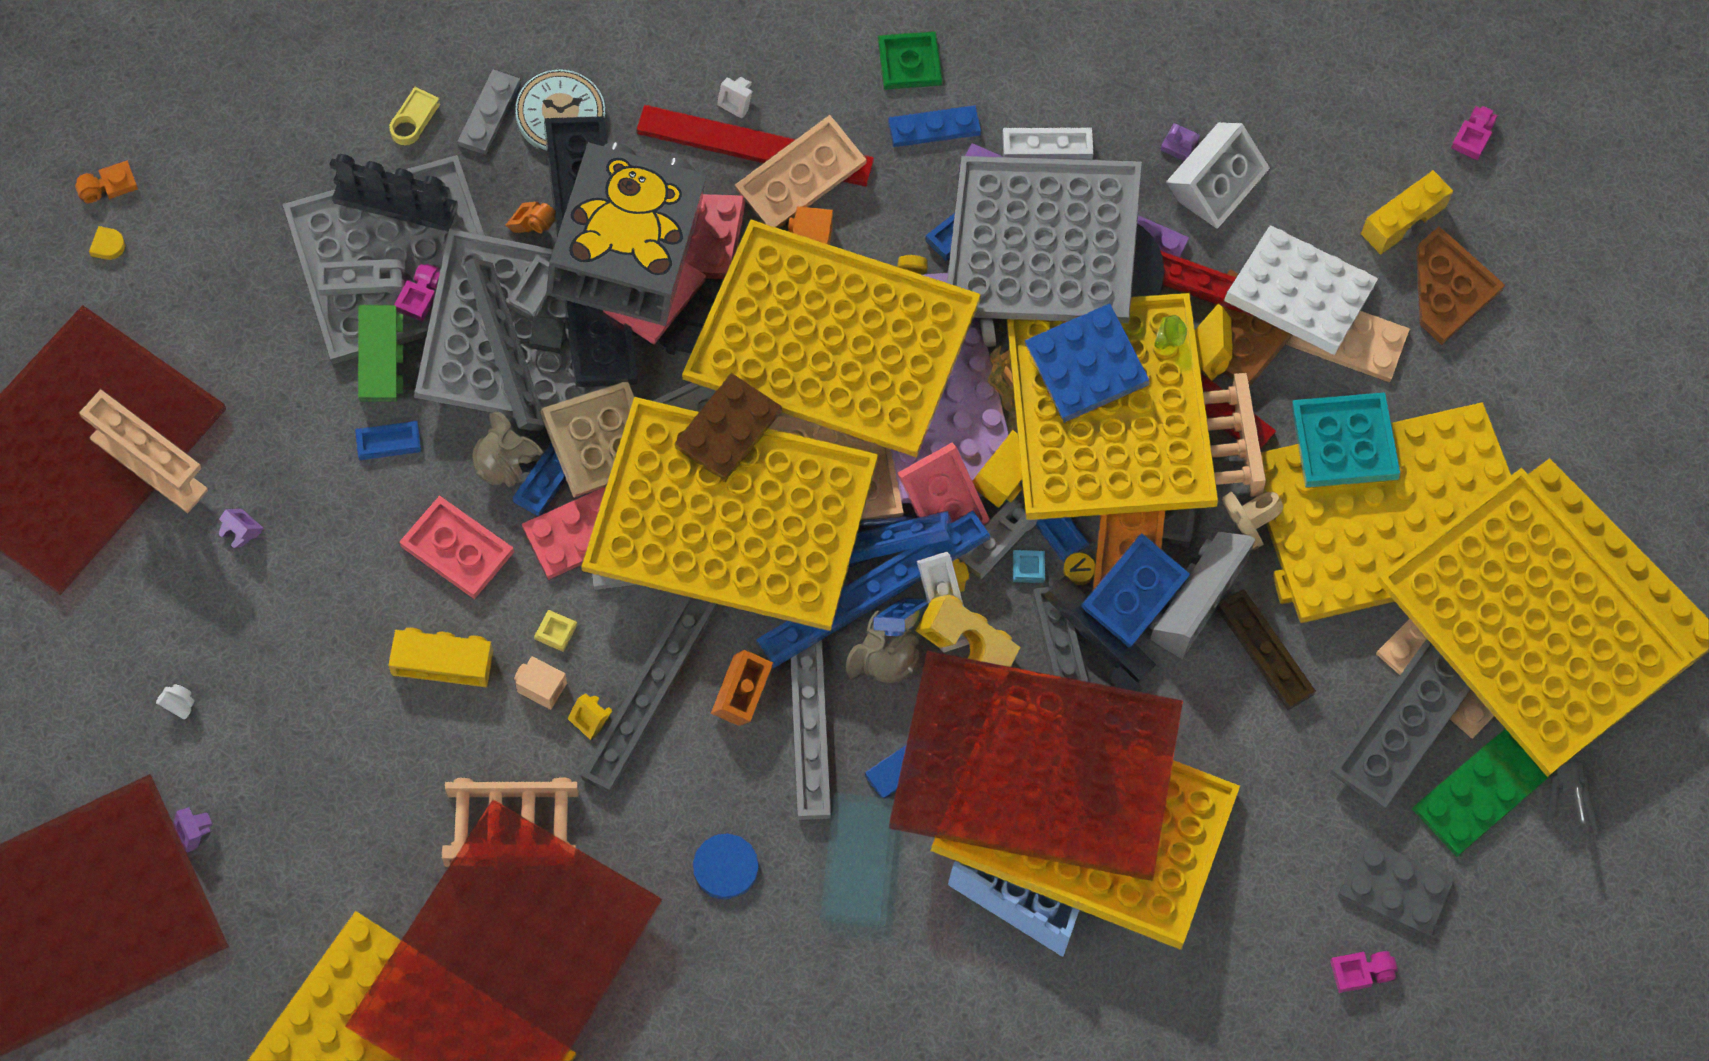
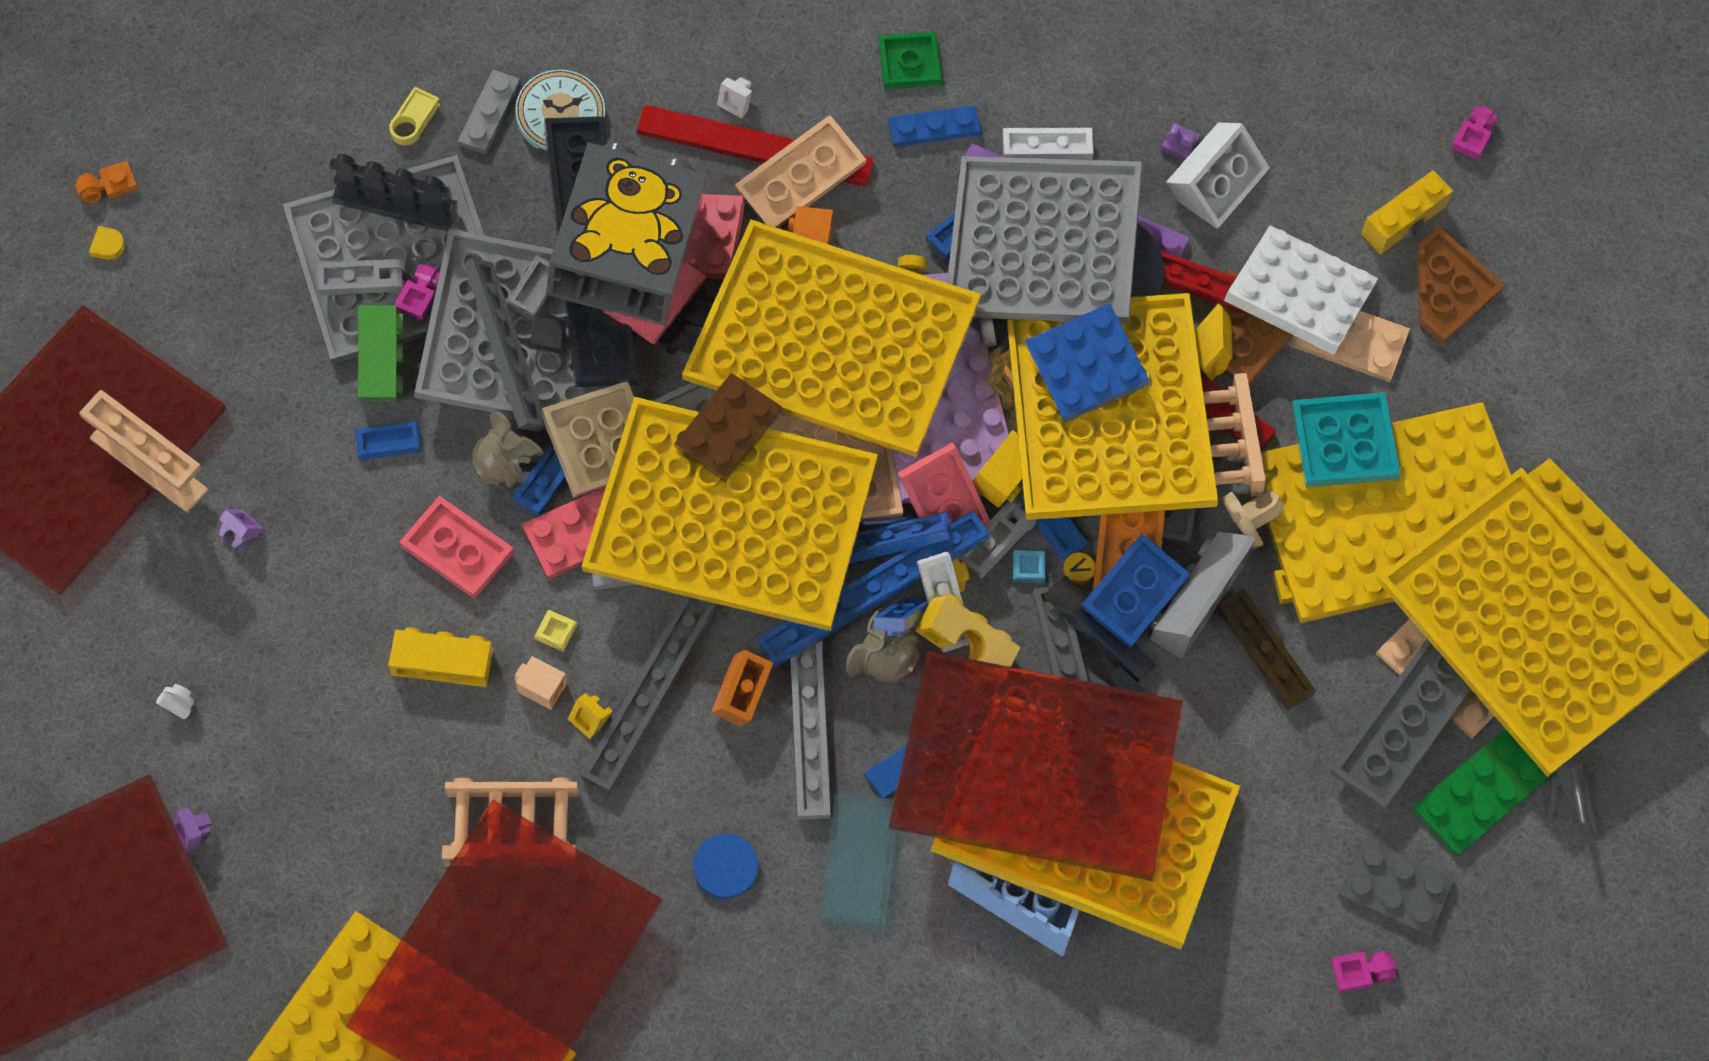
(532, 217): orange plate -> none
(1171, 332): clear neon green plate -> none

